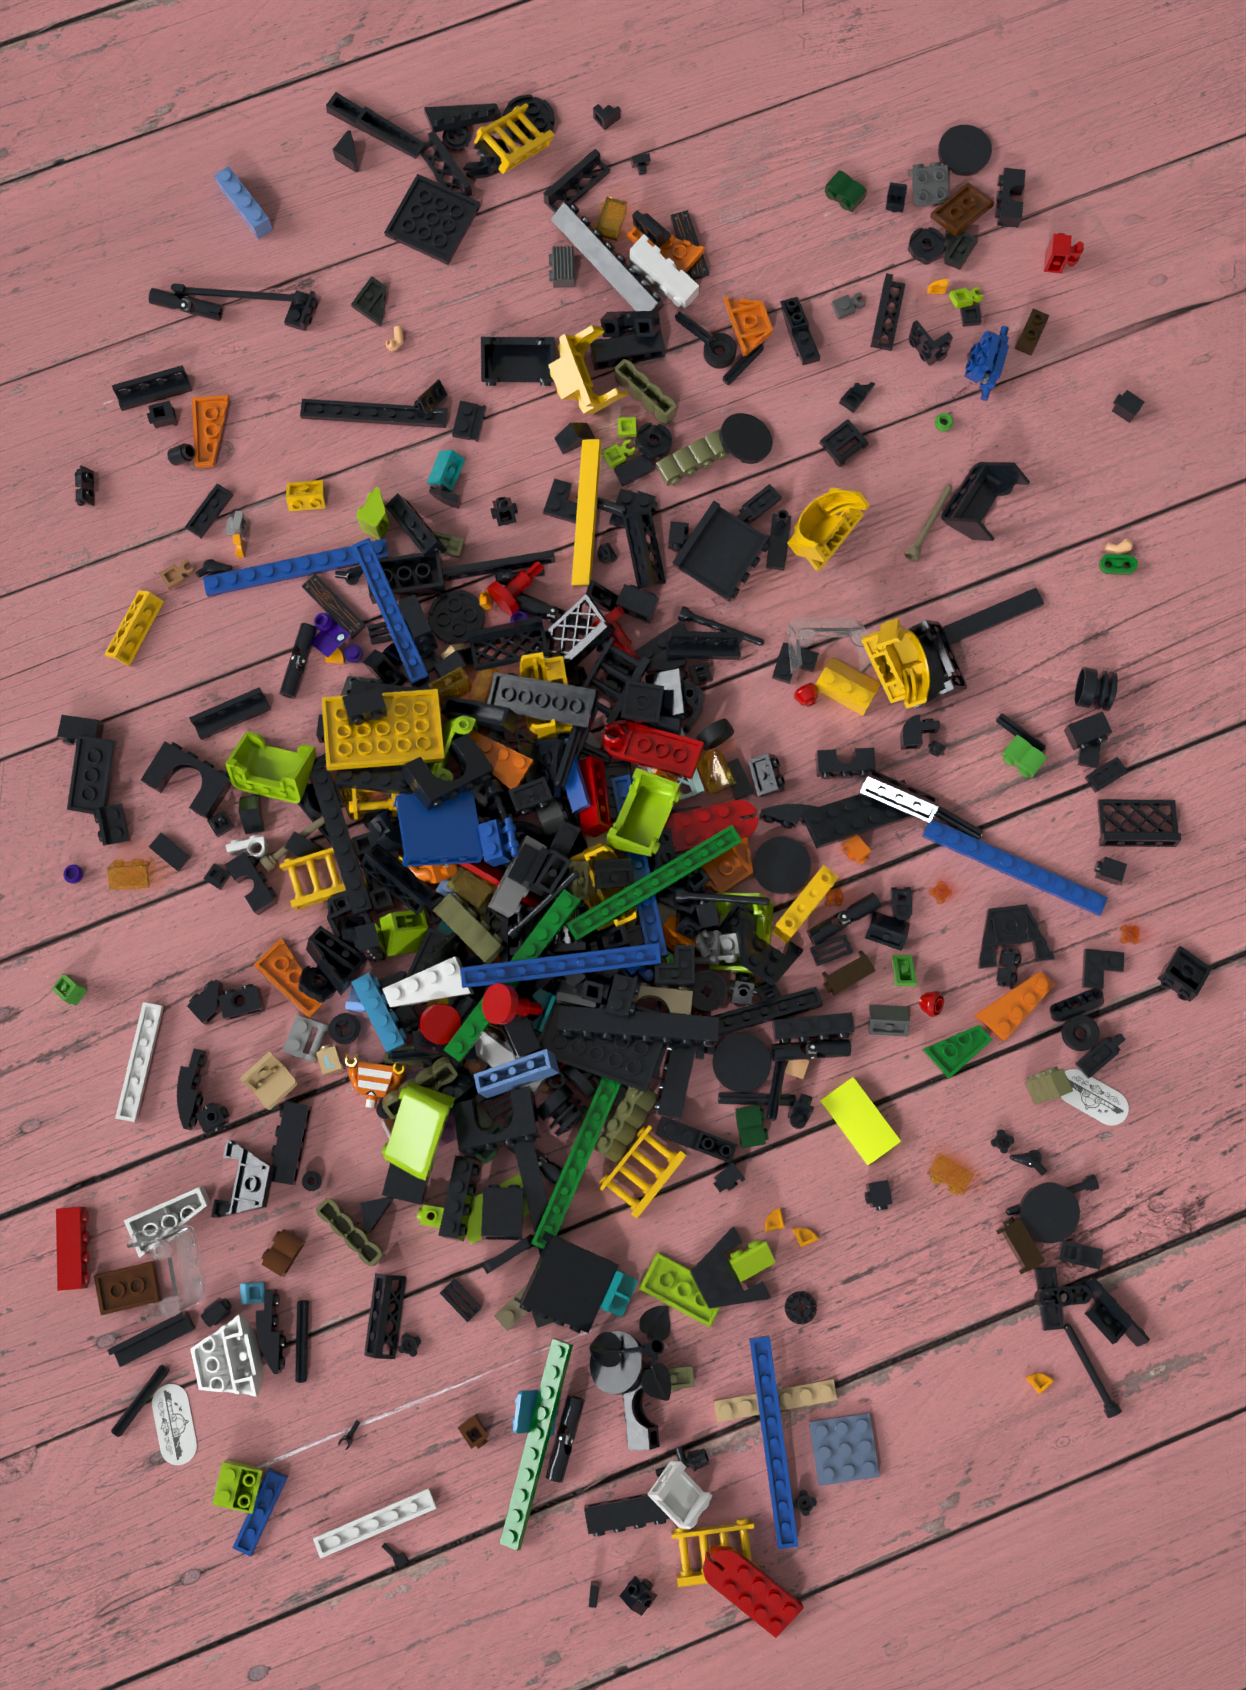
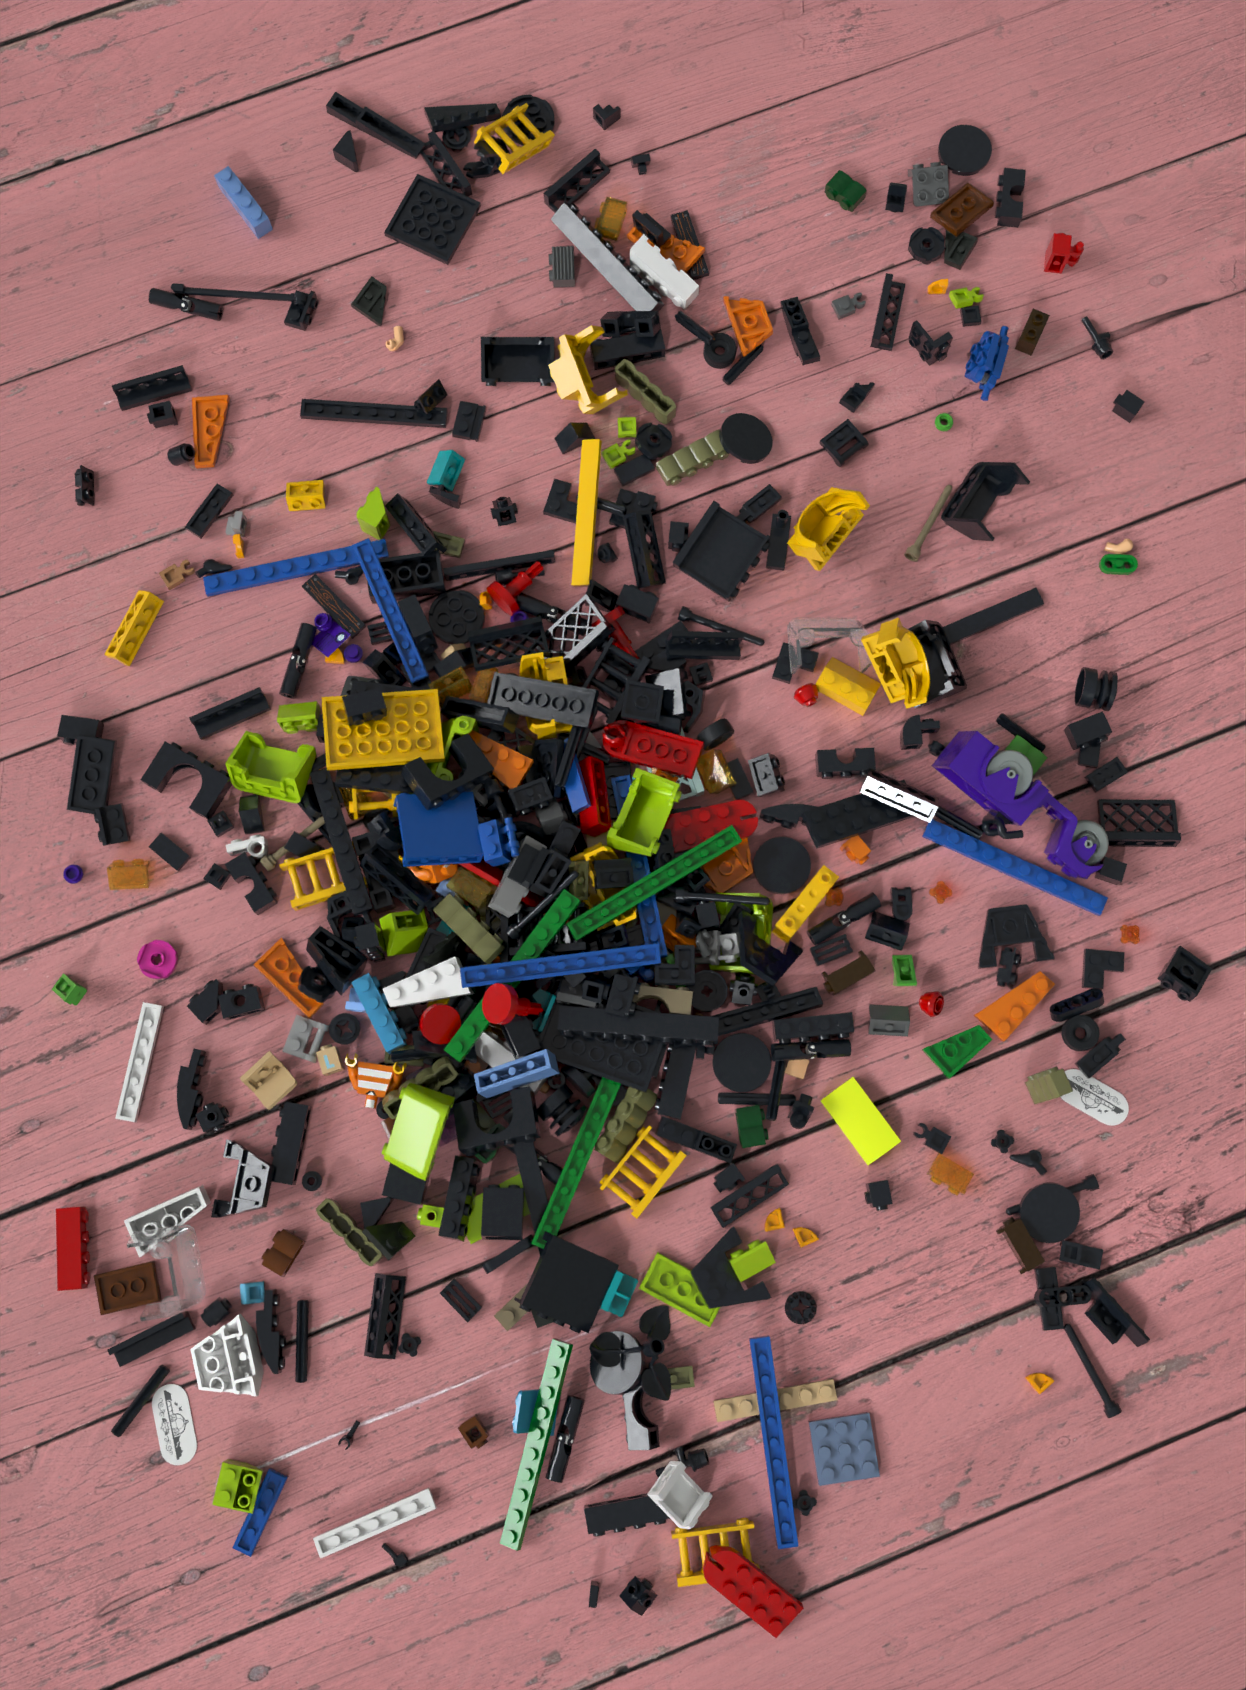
(152, 950): none -> dark pink plate
(299, 717): none -> lime slope
(389, 1237): none -> pearl dark grey wing
(734, 1196): none -> black fence
(935, 1138): none -> black plate
(1005, 789): none -> dark purple piece
(1101, 346): none -> black piece

